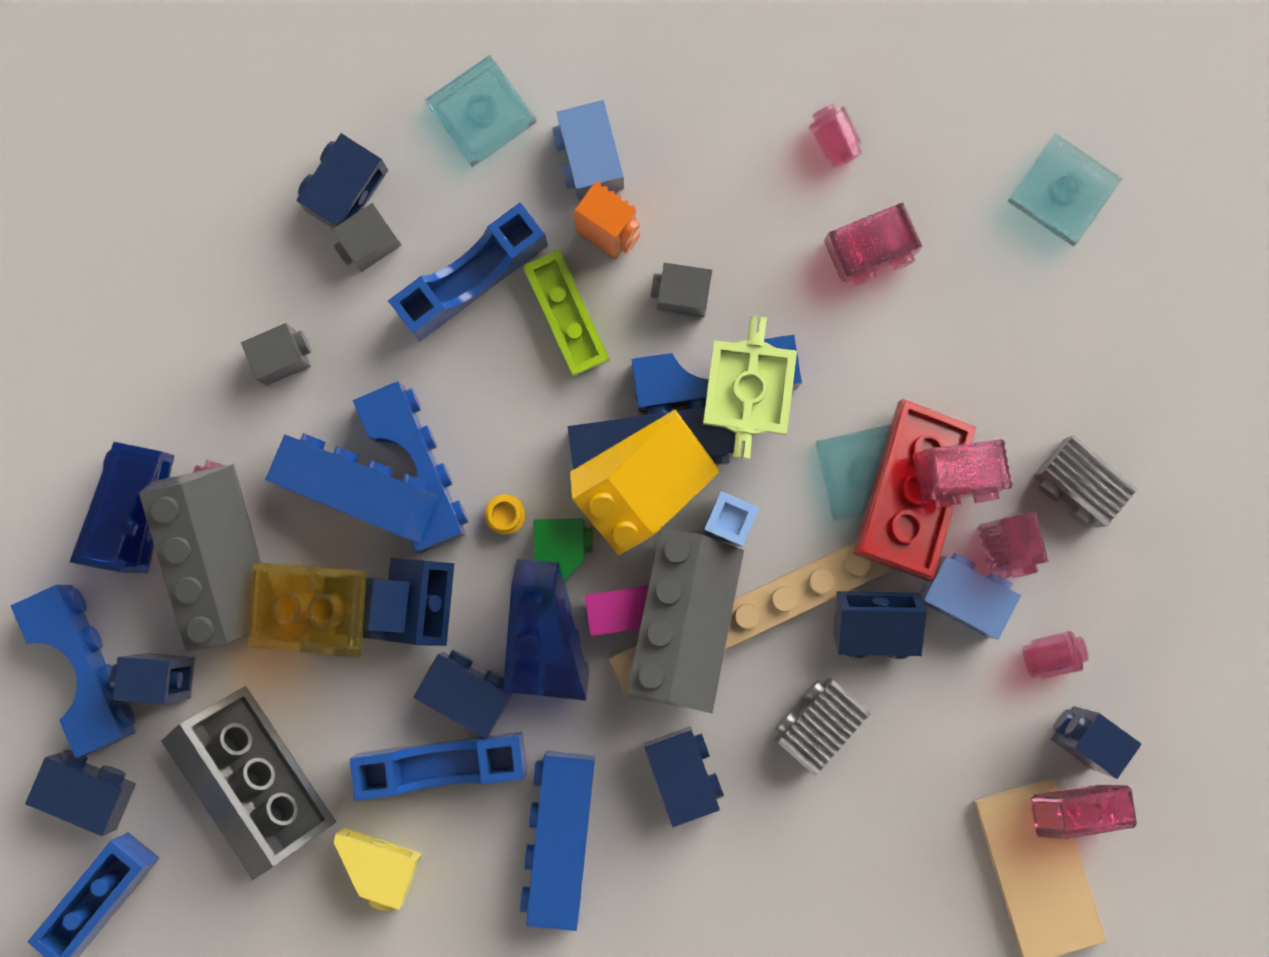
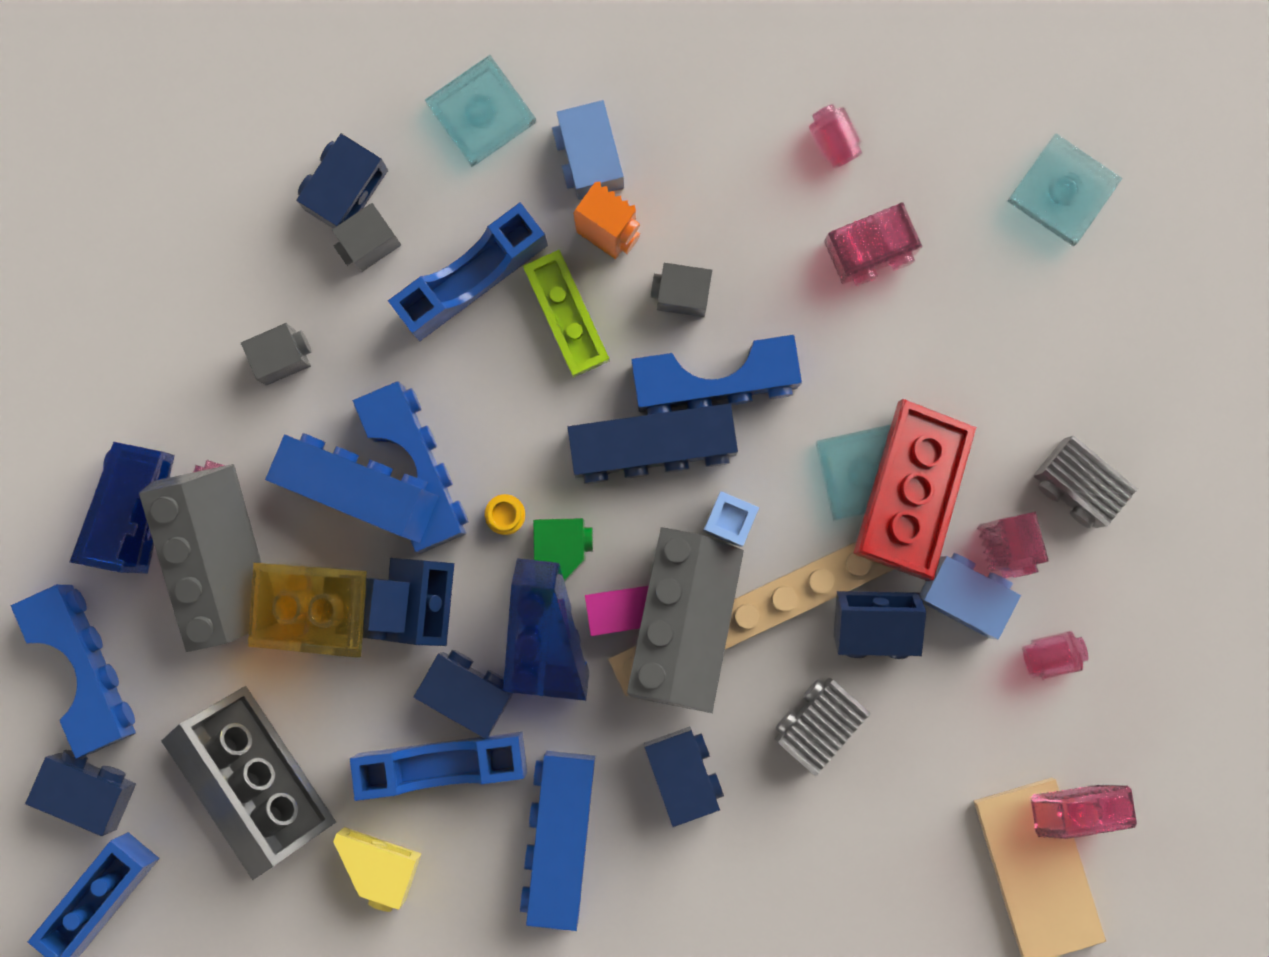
(152, 678): dark blue brick -> none
(642, 481): yellow slope -> none
(750, 387): yellowish green plate -> none
(962, 472): clear pink brick -> none
(1095, 741): dark blue brick -> none

